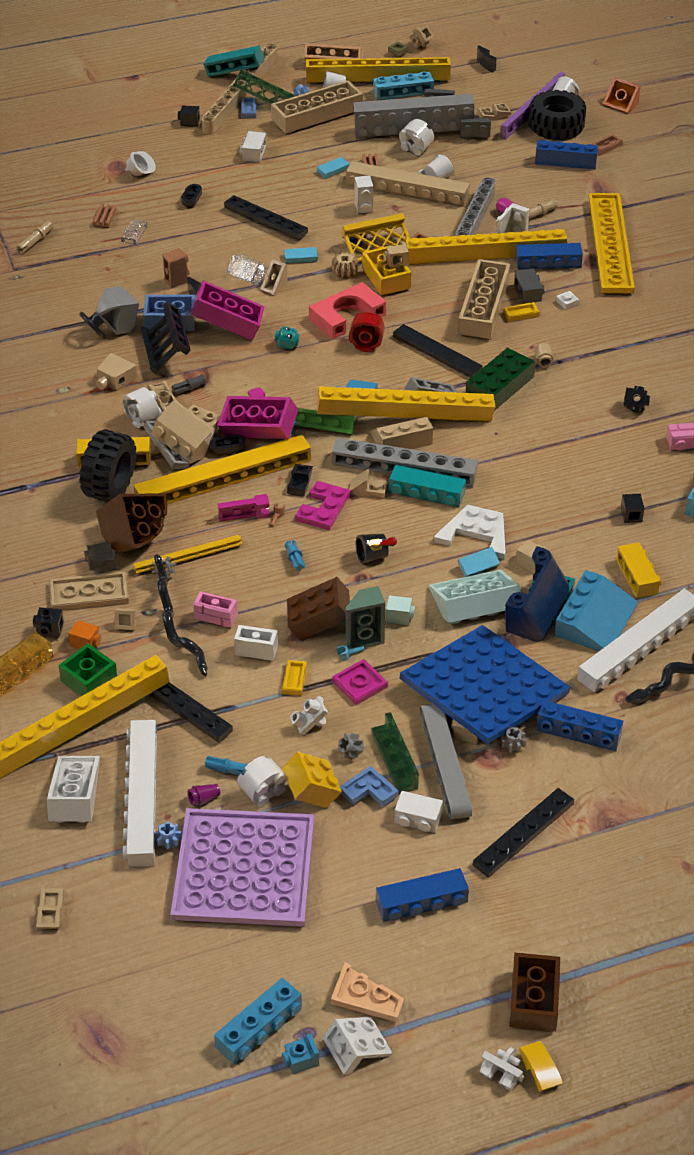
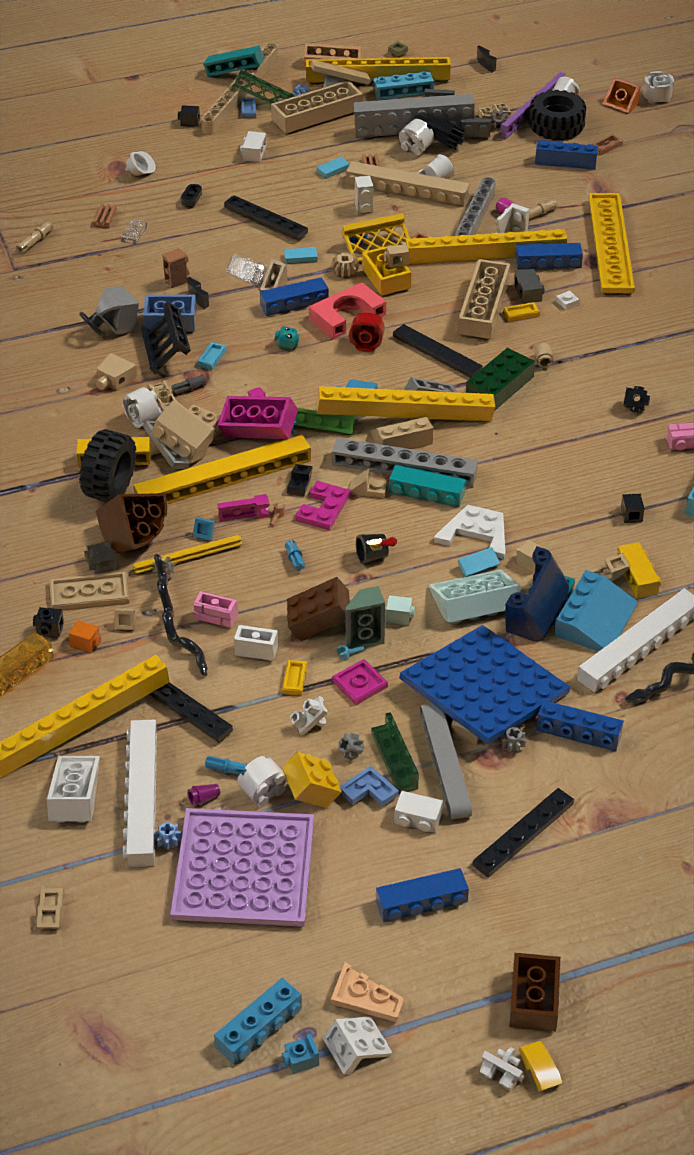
(87, 670): green brick -> none
(203, 528): none -> dark azure tile
(211, 356): none -> medium azure tile
(227, 310): dark pink brick -> none
(227, 444): black plate -> none
(293, 296): none -> blue brick
(340, 72): none -> tan tile
(421, 36): tan brick -> none
(444, 131): none -> black piece
(495, 117): none -> light grey gear
(614, 567): none -> tan slope
(658, 87): none -> white brick

